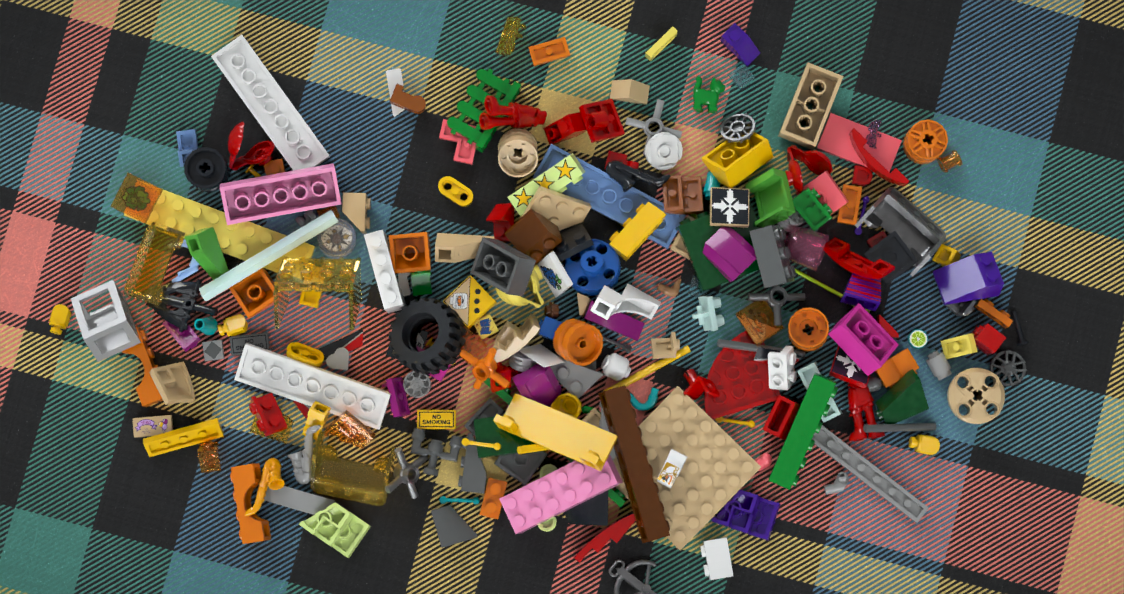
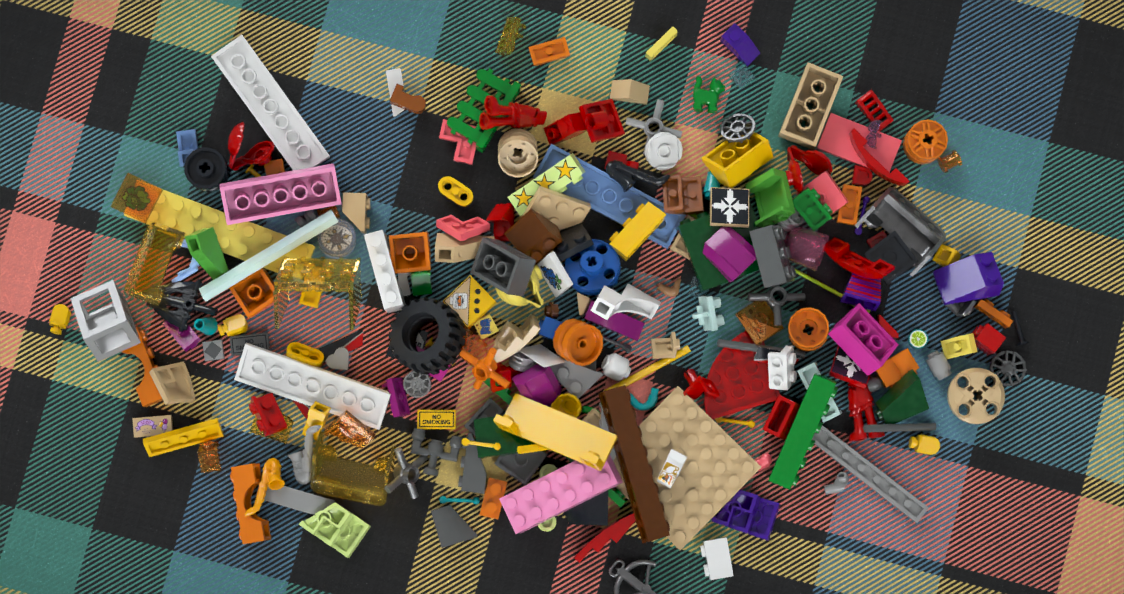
(460, 229): none -> coral plate
(869, 115): none -> red slope

